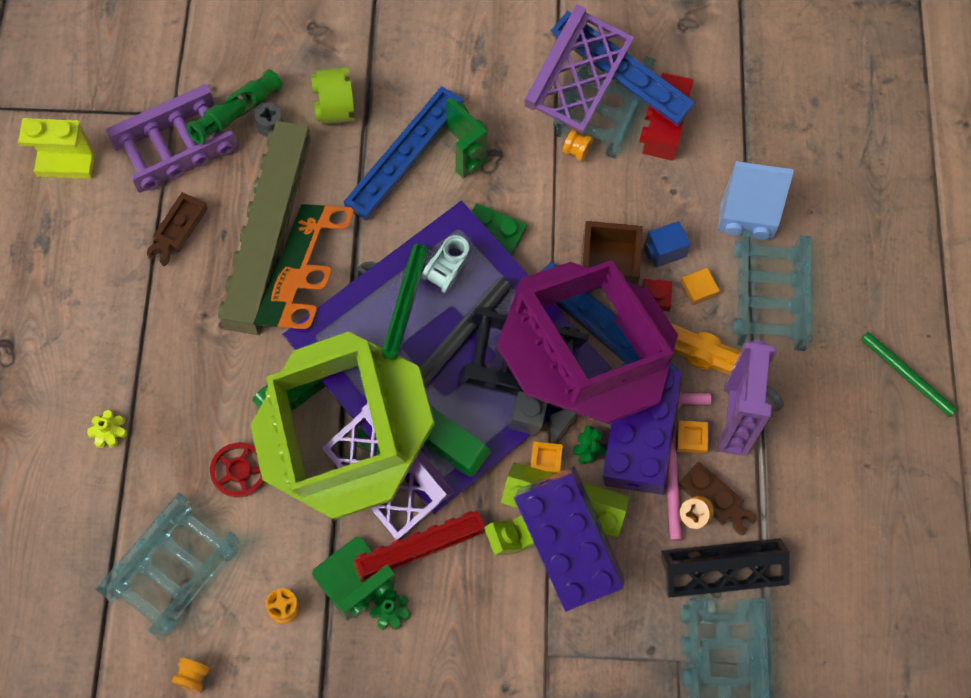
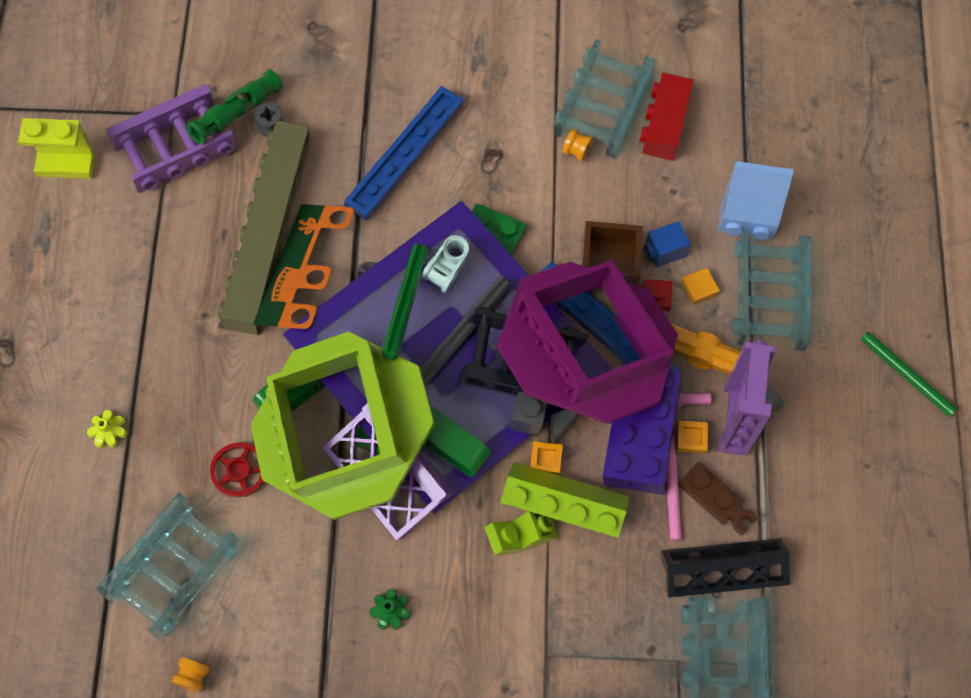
(177, 227): reddish brown plate -> none
(281, 599): light orange wheel -> none
(334, 95): lime brick -> none
(342, 584): green bracket -> none
(419, 545): red piece -> none
(472, 136): green bracket -> none
(555, 65): medium lavender fence -> none
(569, 539): dark purple brick -> none
(589, 445): green plant -> none
(635, 77): blue plate -> none
(703, 511): light orange wheel -> none

